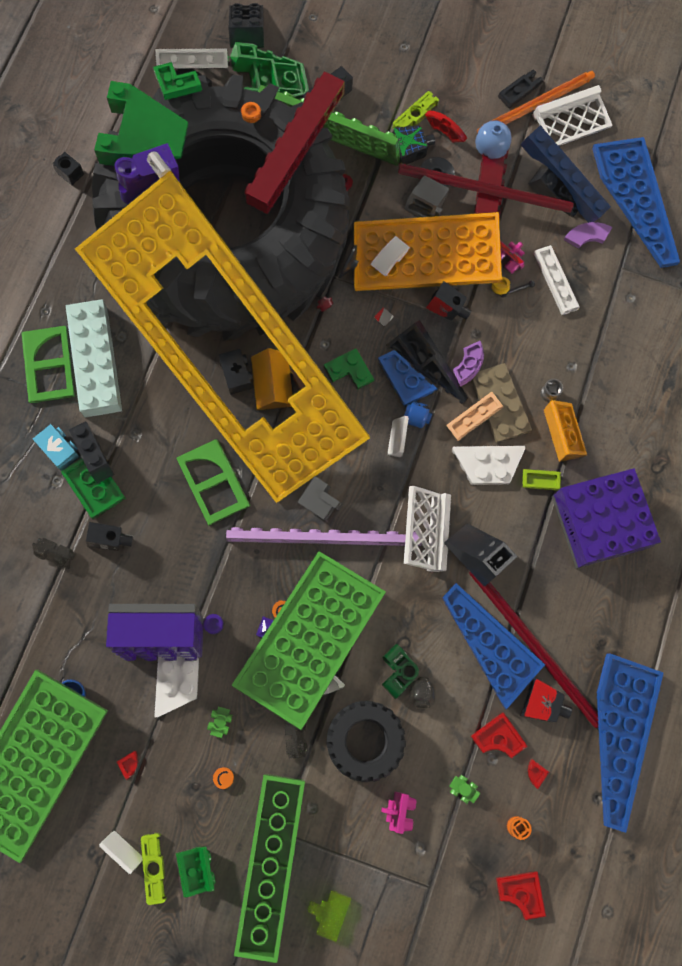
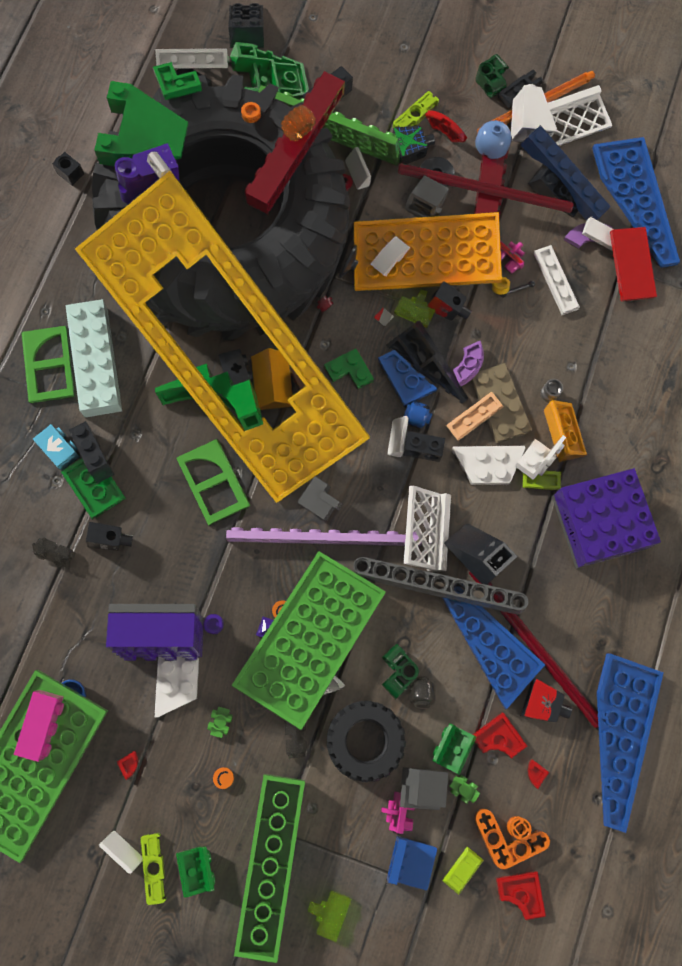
(39, 725): none -> dark pink brick
(239, 397): none -> green arch
(298, 123): none -> clear orange gear
(358, 169): none -> white slope
(411, 863): none -> blue bracket
(415, 309): none -> clear neon green hinge
(423, 788): none -> dark grey plate
(424, 446): none -> black brick
(449, 582): none -> dark grey beam
(453, 748): none -> green bracket
(462, 870): none -> lime tile
(490, 76): none -> dark green piece
(509, 849): none -> orange beam
(529, 112): none -> white slope
(537, 457): none -> white bracket
(598, 232): none -> white tile
(633, 264): none -> red tile

